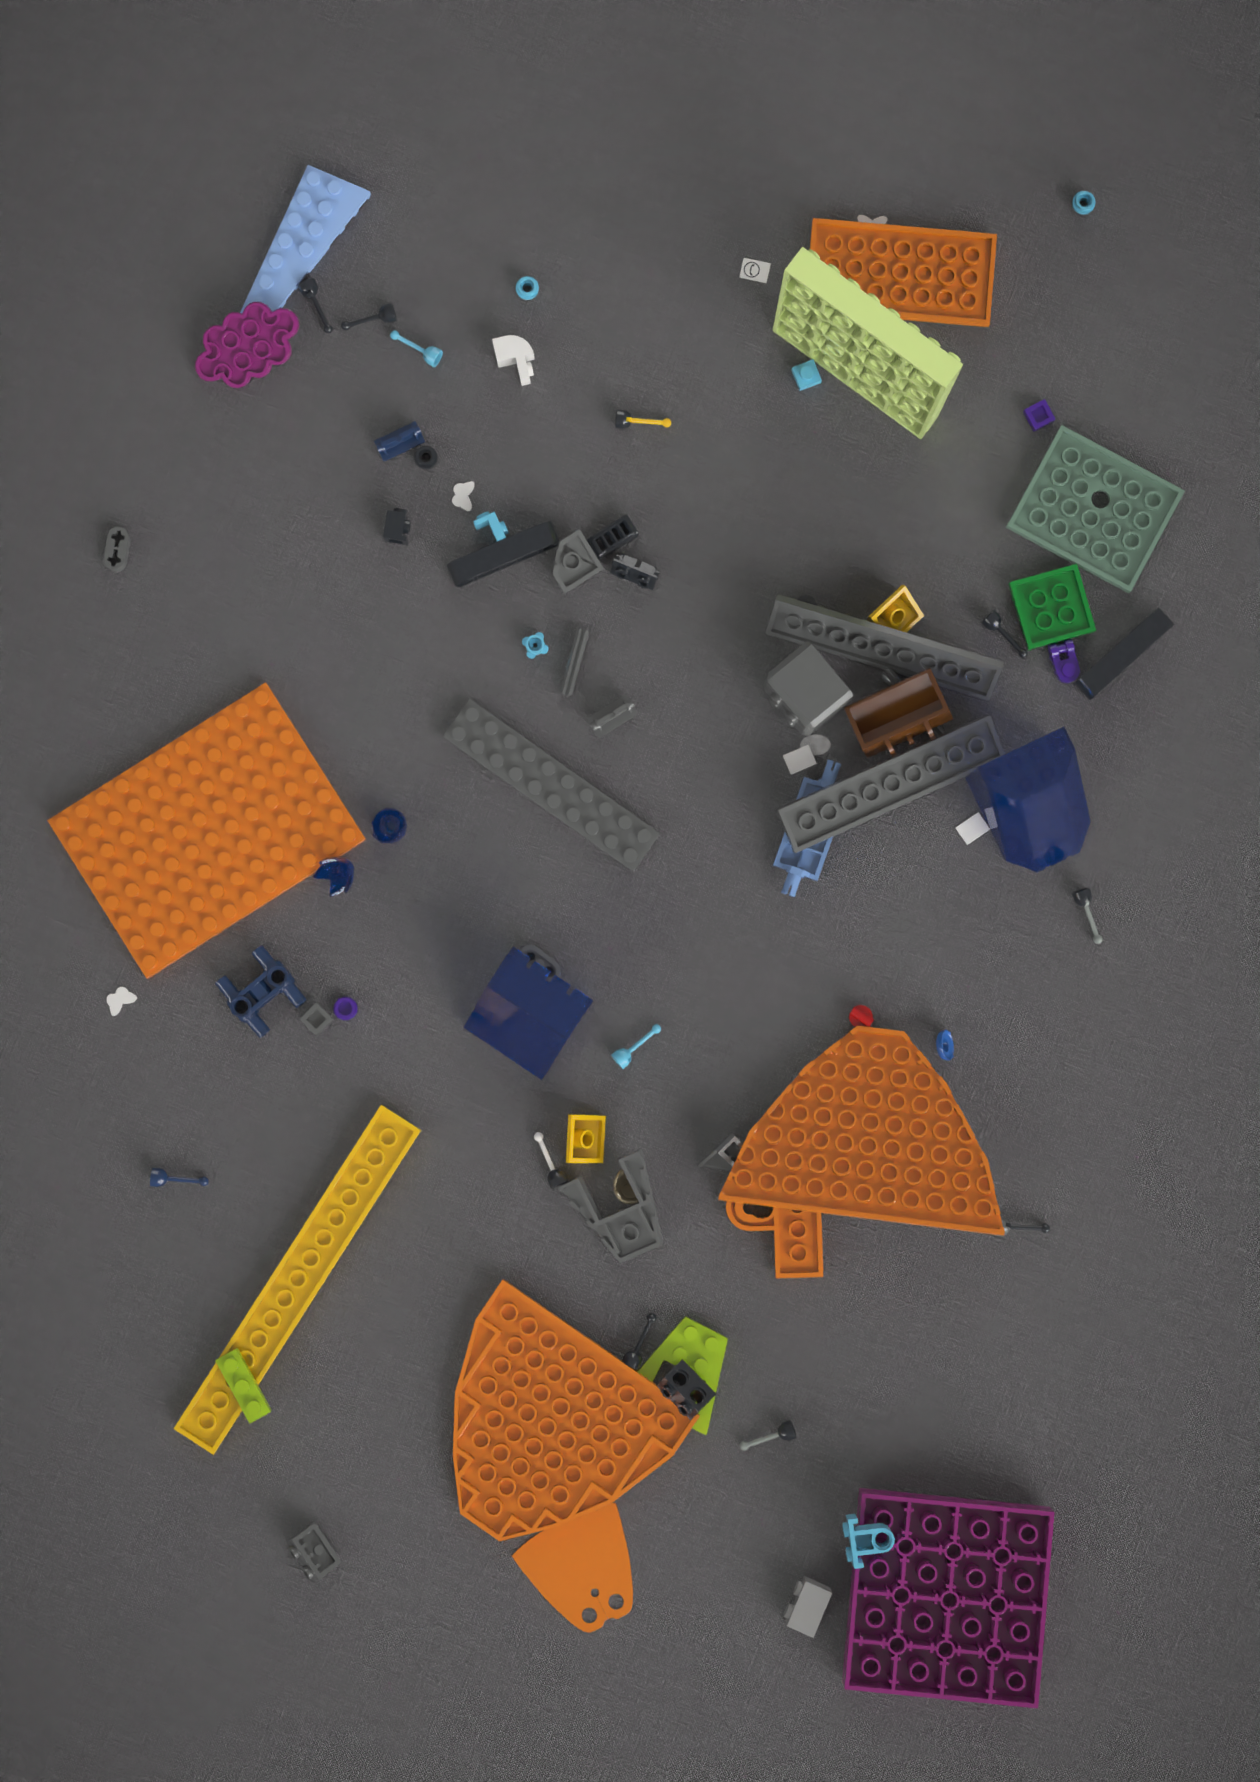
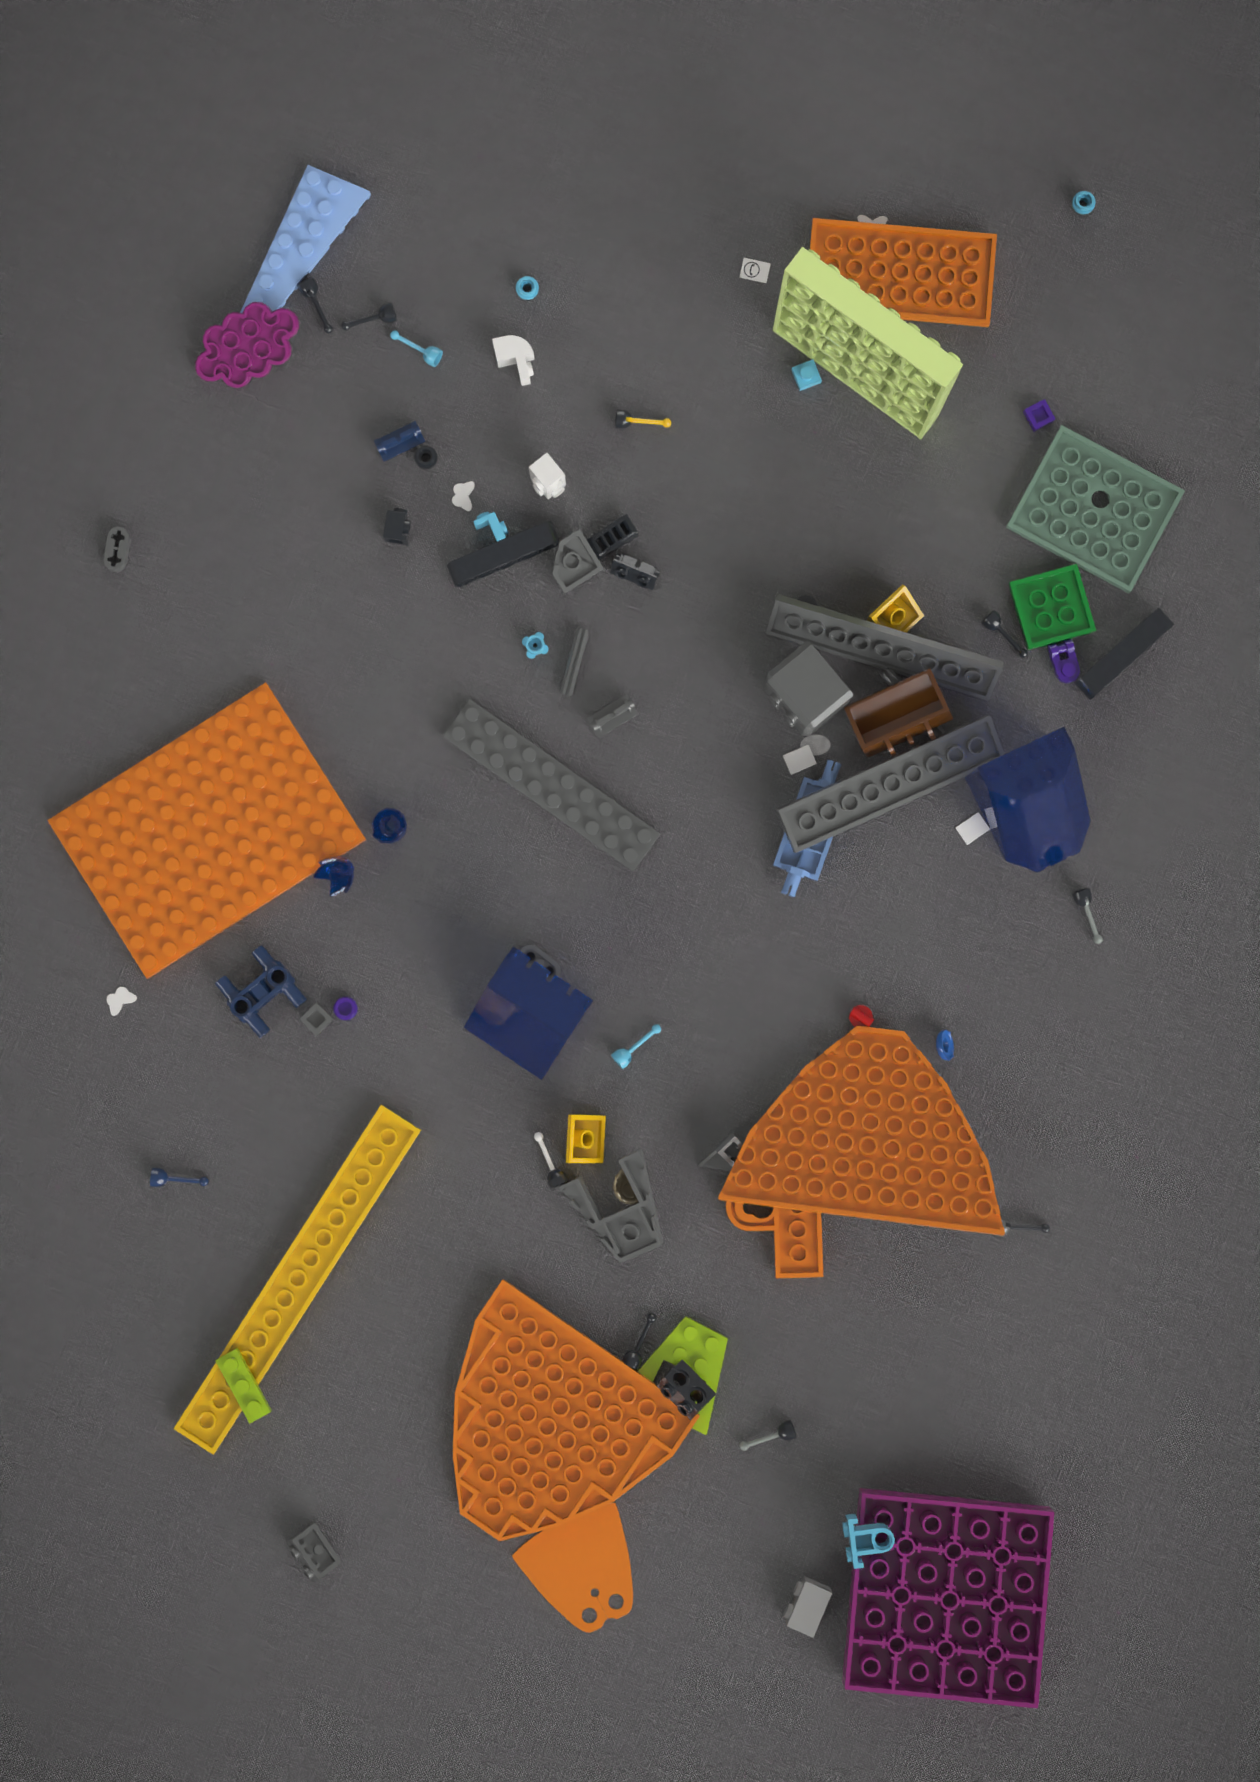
(547, 477): none -> white brick

